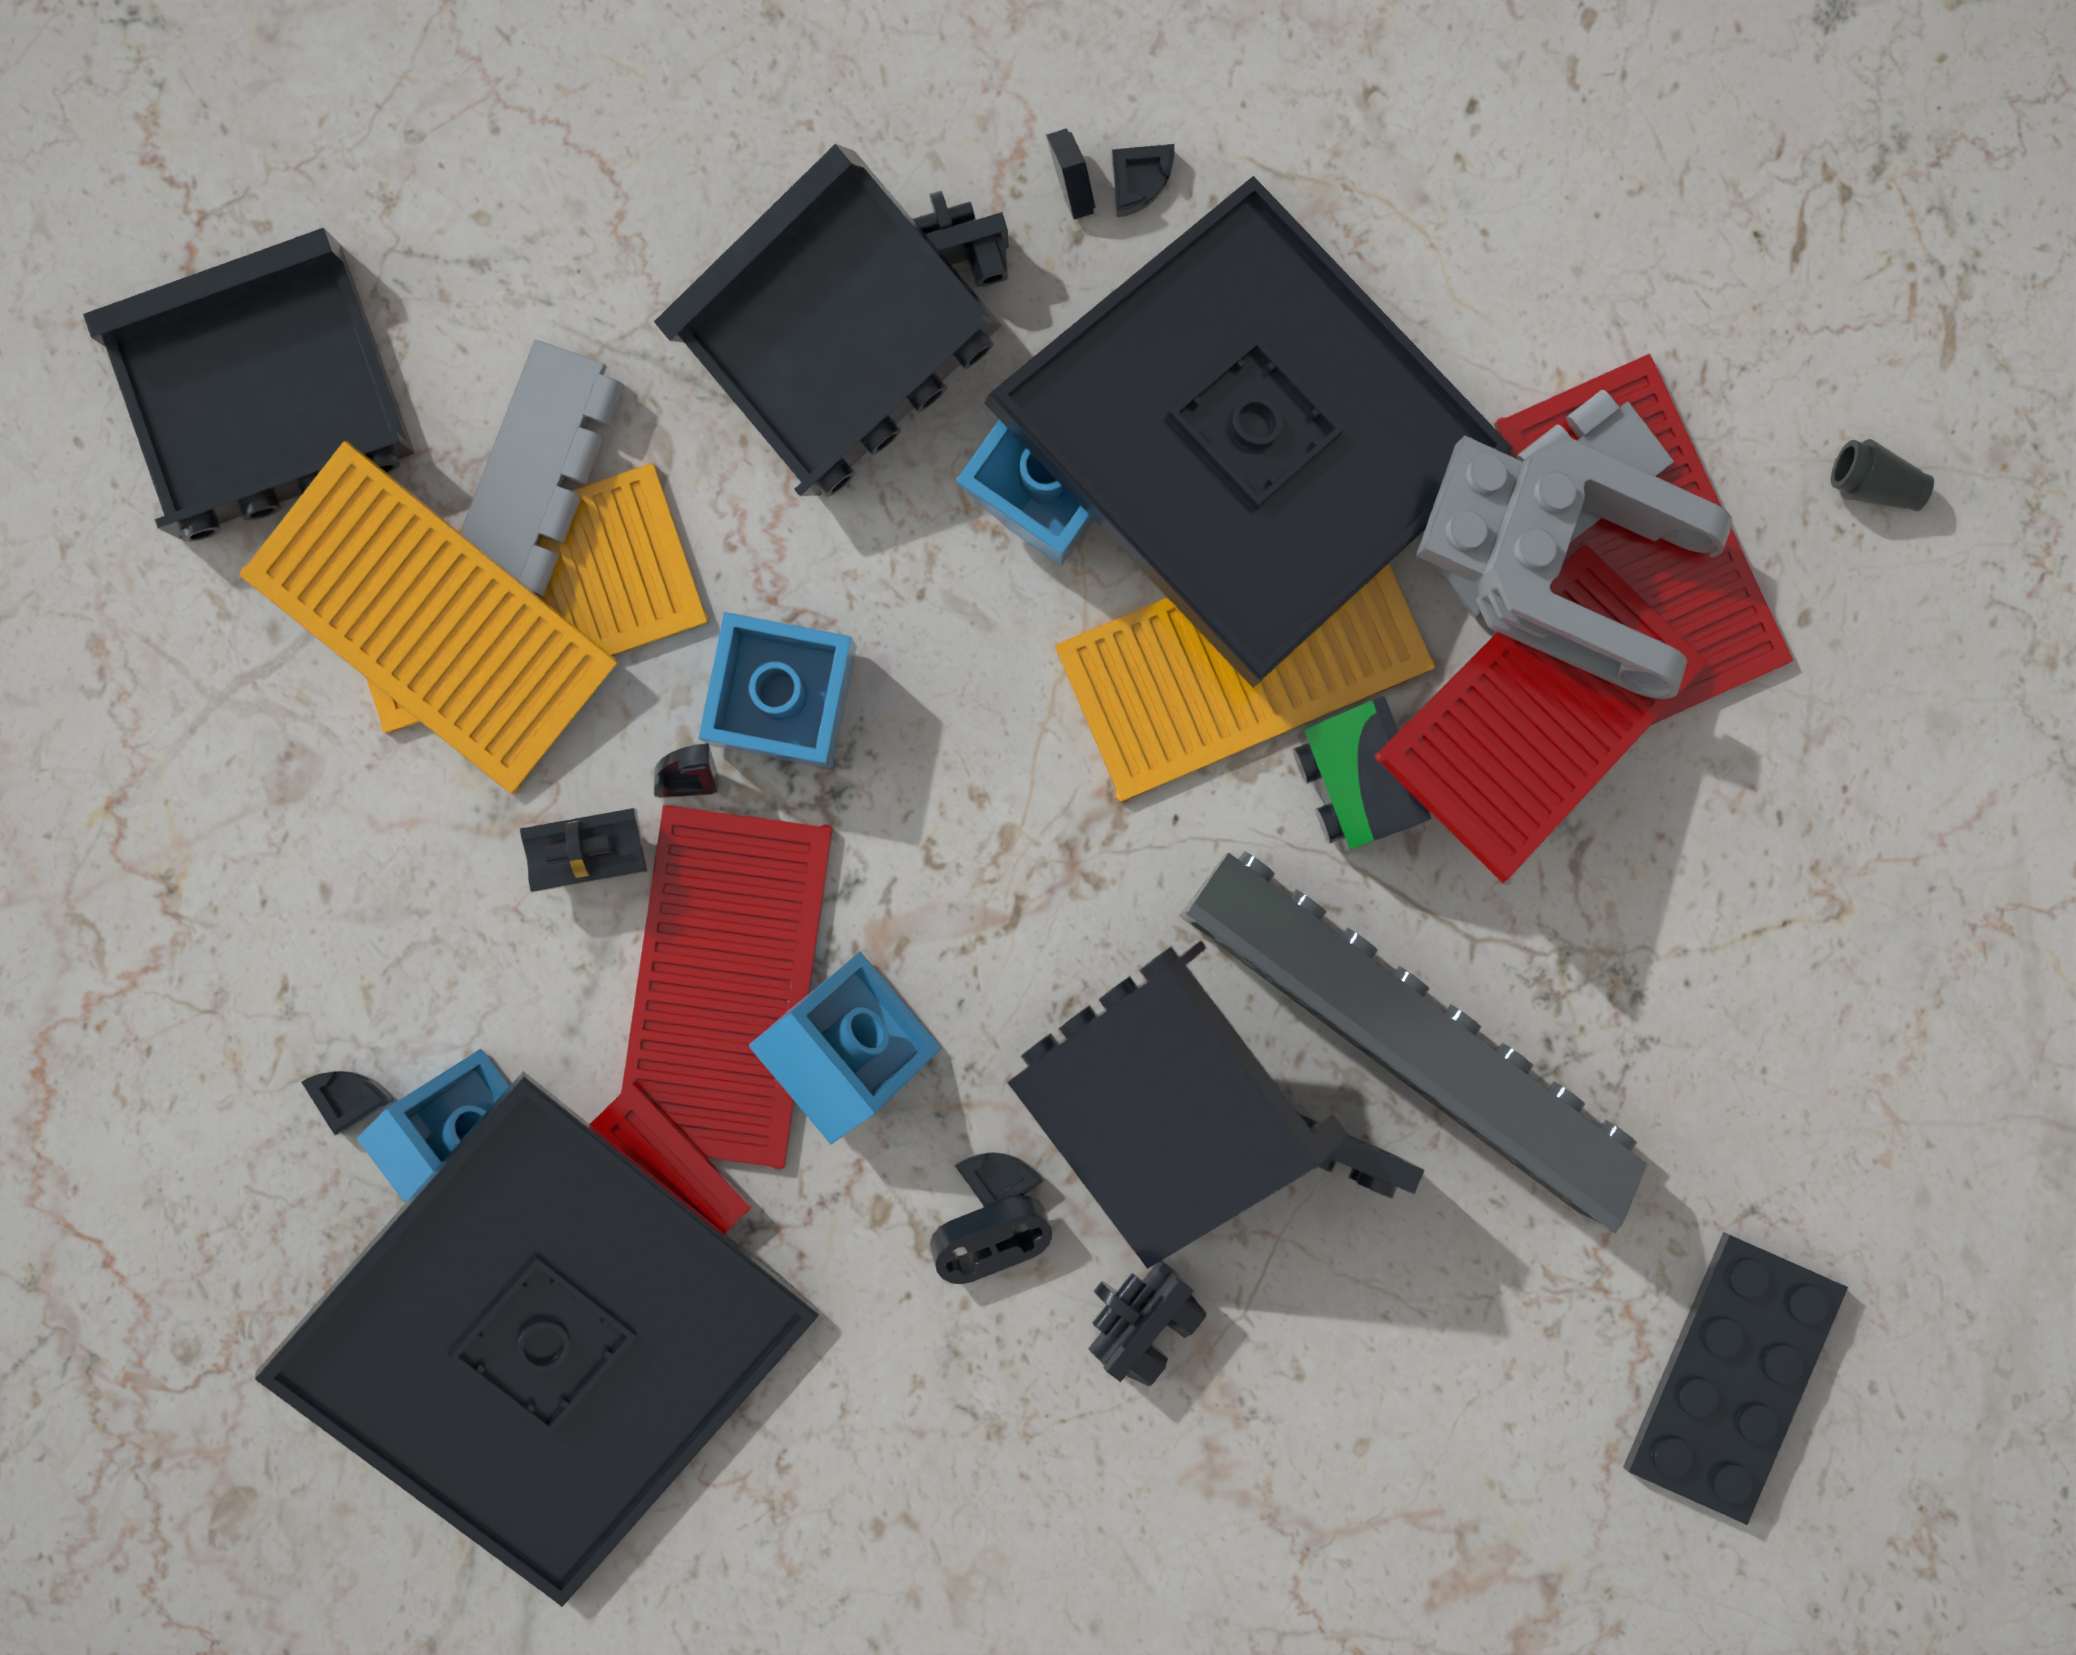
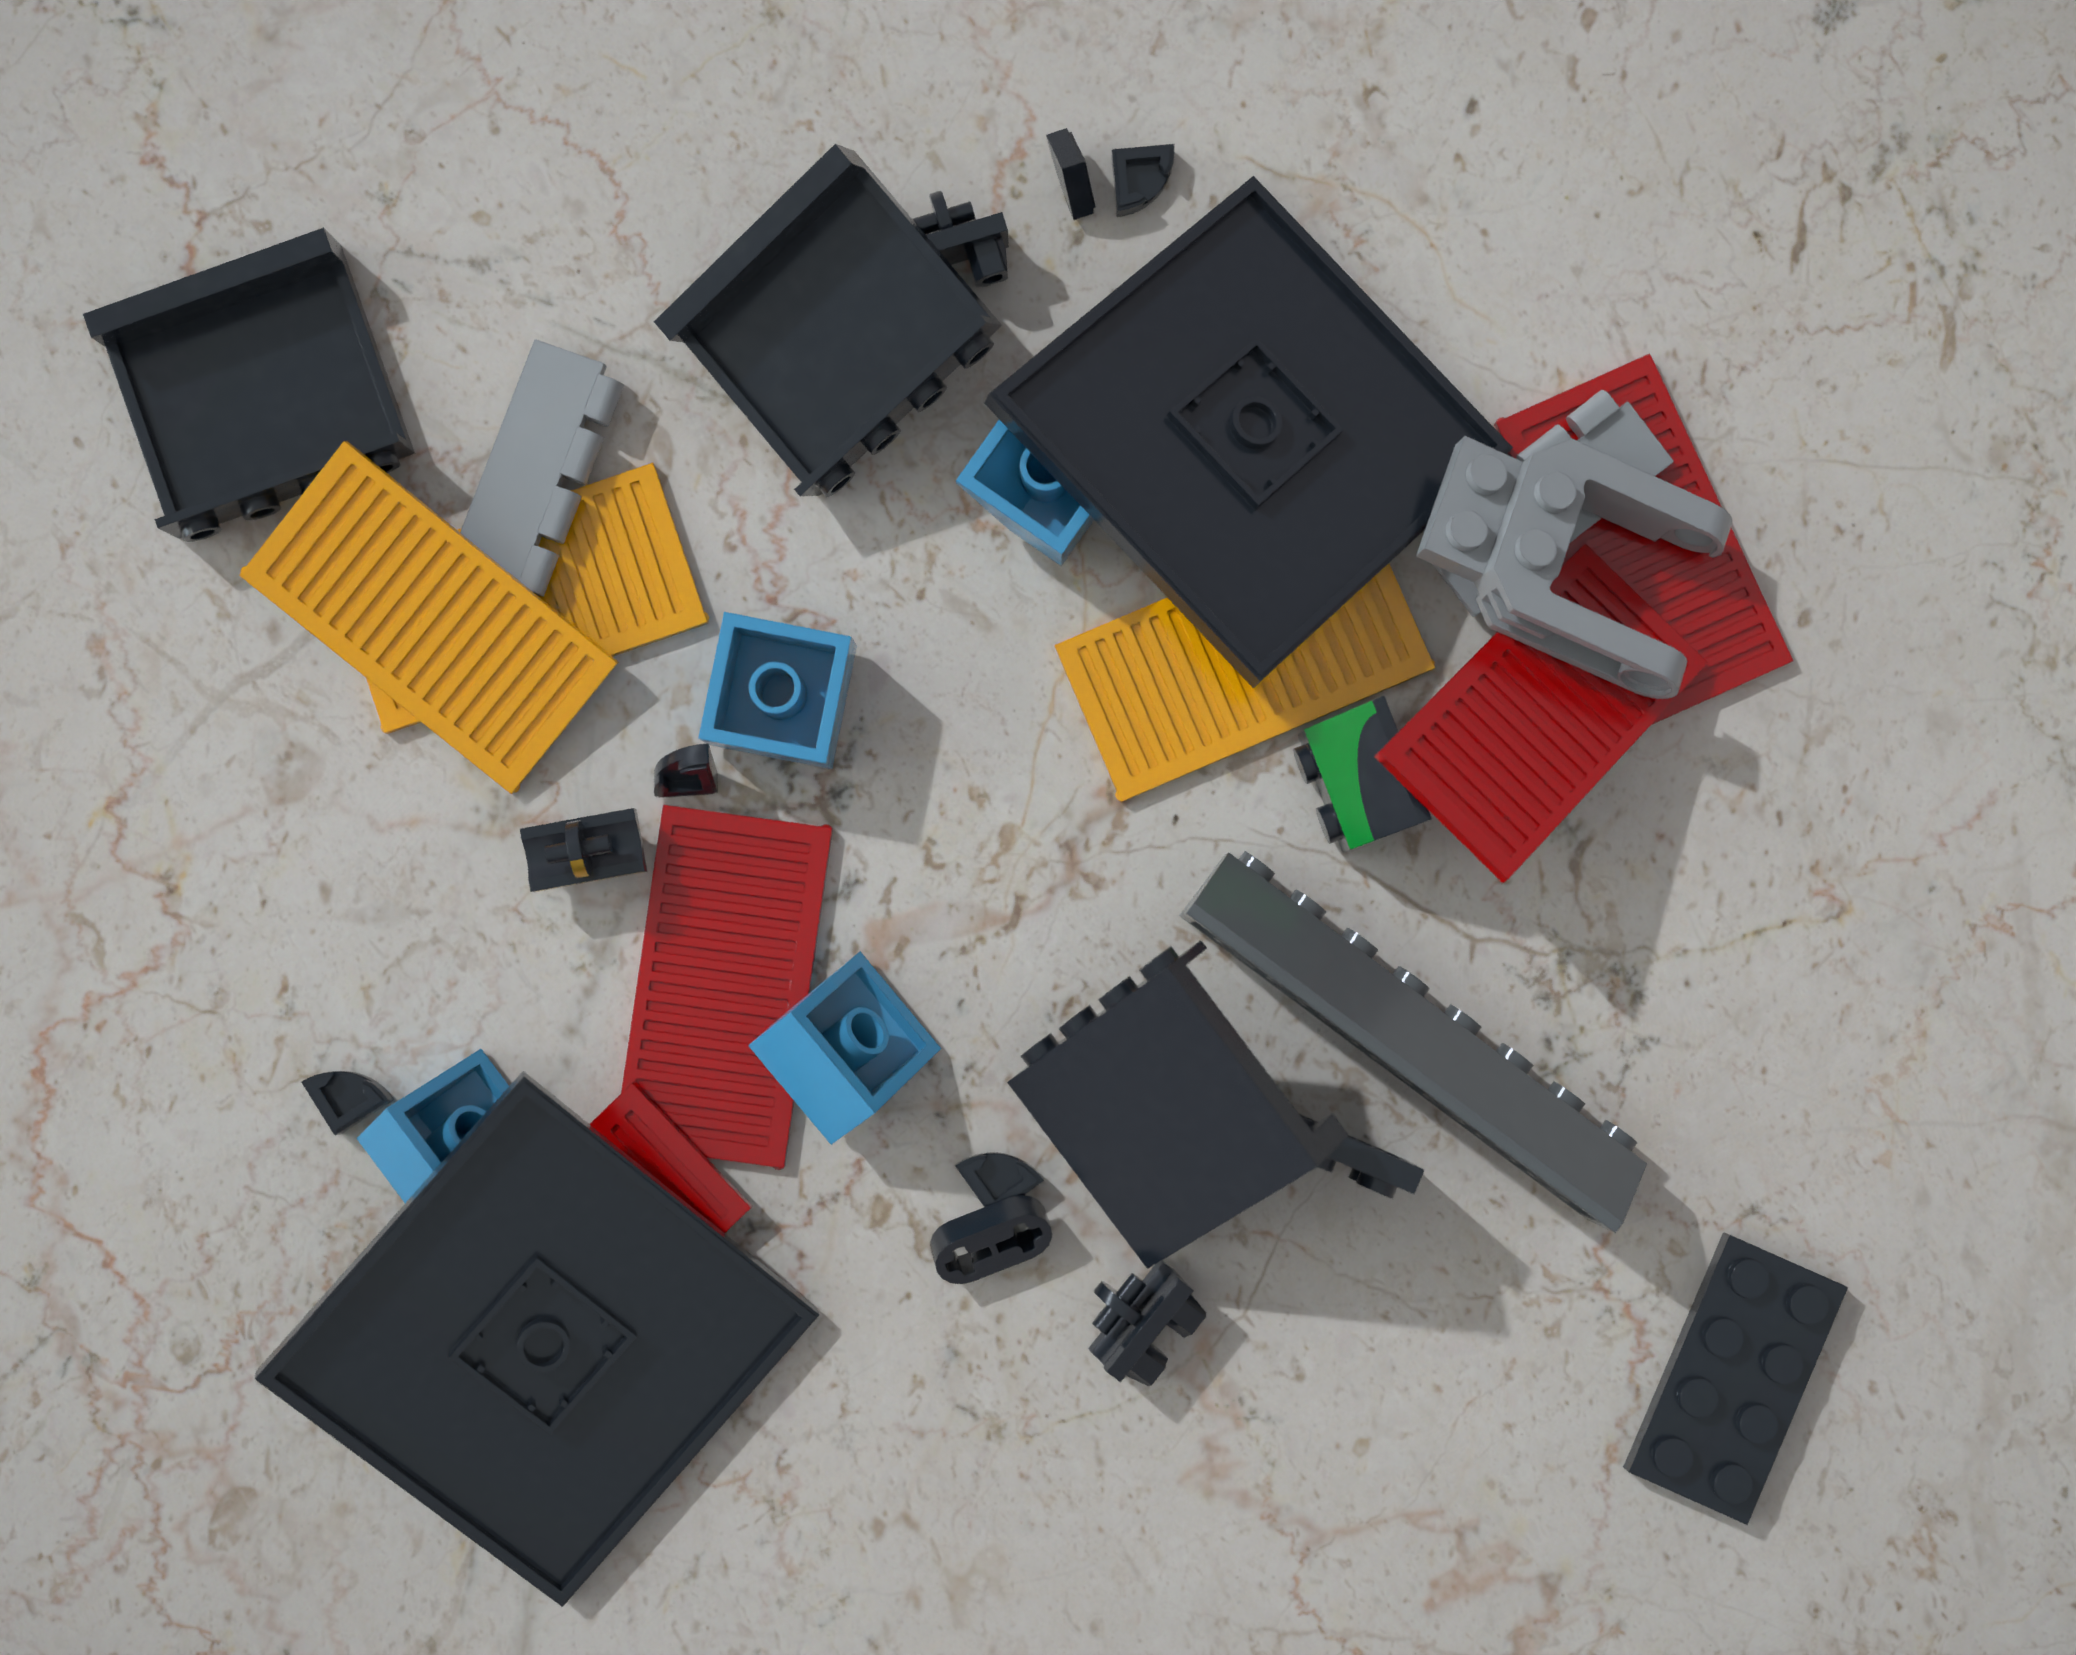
(1879, 476): pearl dark grey cone -> none

